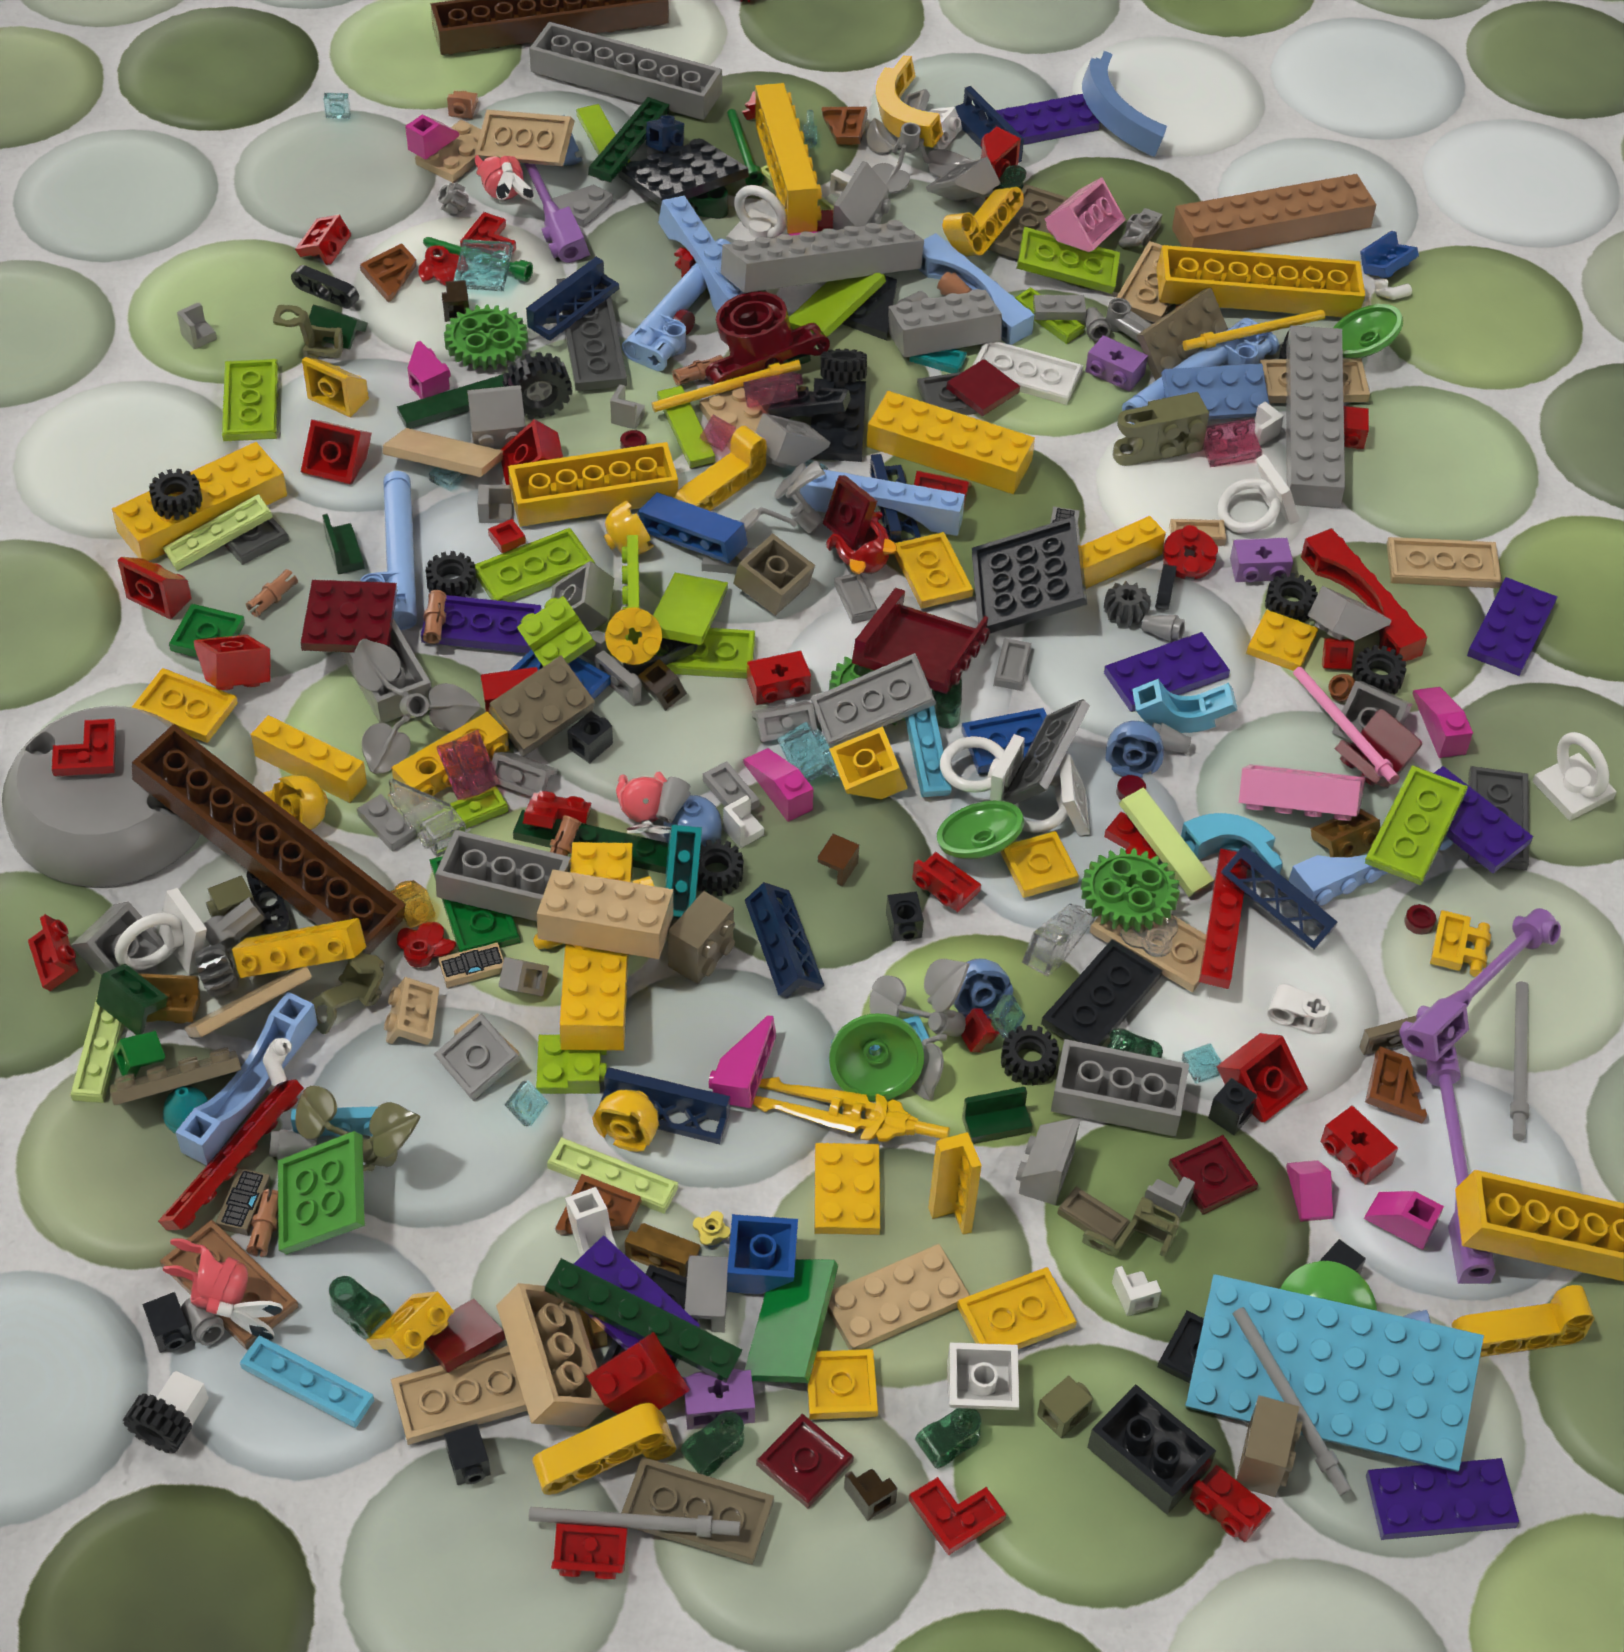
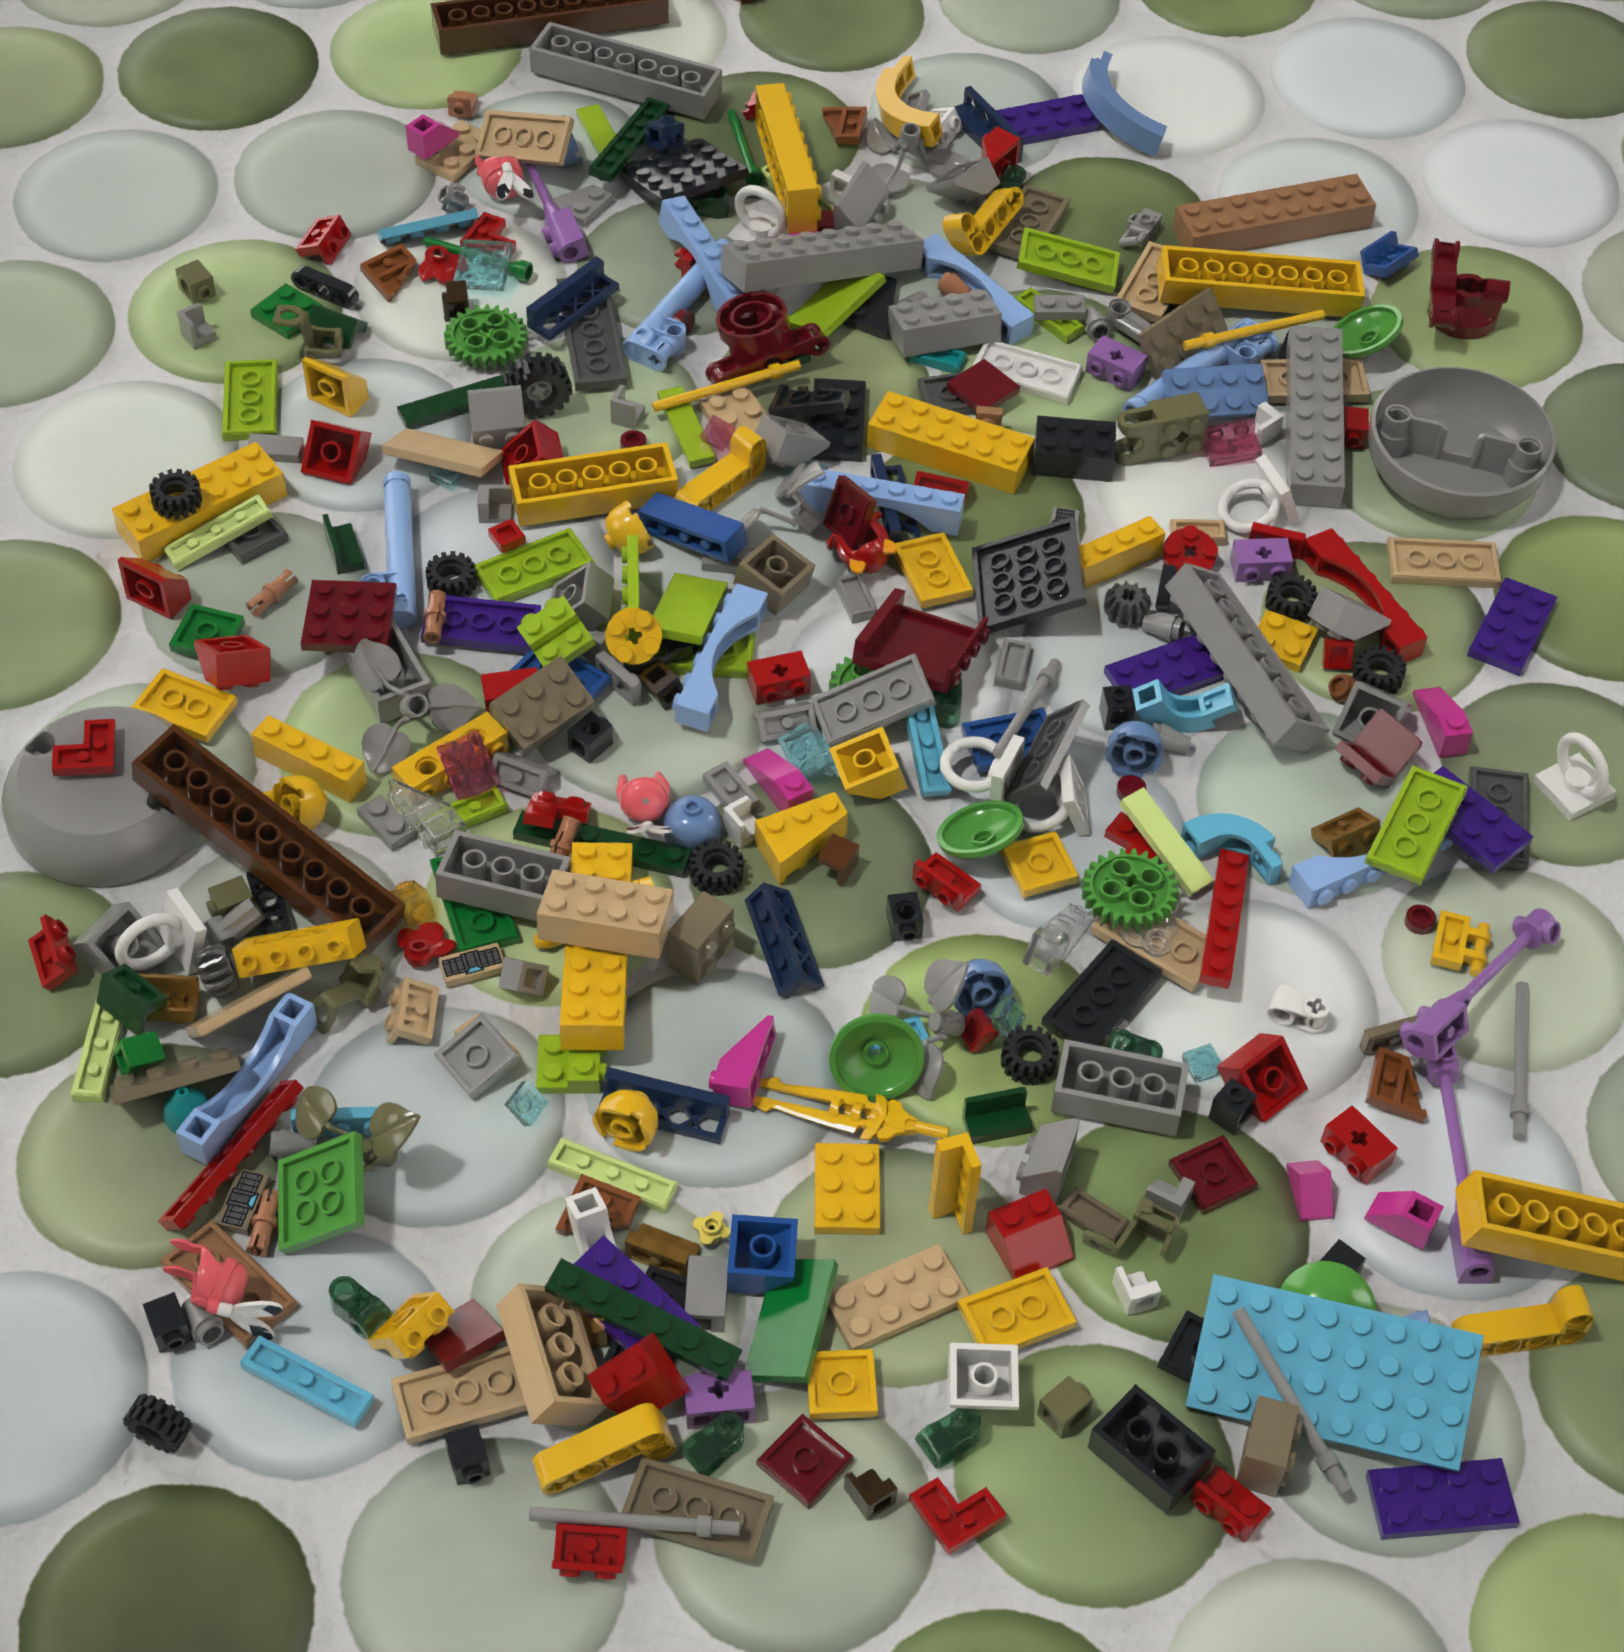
(185, 1394): white panel -> none
(195, 282): none -> olive brick
(274, 1058): white arm -> none
(279, 447): none -> light grey tile
(285, 295): none -> green plate
(337, 105): clear light blue plate -> none
(417, 228): none -> medium azure plate
(427, 373): dark pink slope -> none
(672, 798): light grey cone -> none
(683, 866): teal brick -> none
(694, 371): nougat pin -> none
(740, 617): none -> light blue arch
(772, 389): clear pink bracket -> none
(799, 833): none -> yellow wedge
(810, 130): clear light blue axle -> none
(843, 365): black tyre -> none
(989, 414): none -> medium nougat plate
(1029, 1234): none -> red slope
(1044, 680): none -> light grey bar
(1074, 448): none -> black brick
(1086, 217): bright pink slope -> none
(1116, 706): none -> black brick
(1246, 659): none -> light grey brick
(1286, 890): dark blue fence -> none
(1295, 538): none -> red panel
(1301, 790): bright pink slope -> none
(1383, 767): bright pink bar -> none
(1392, 293): white arm -> none
(1460, 442): none -> light grey cylinder
(1463, 303): none -> dark red piece

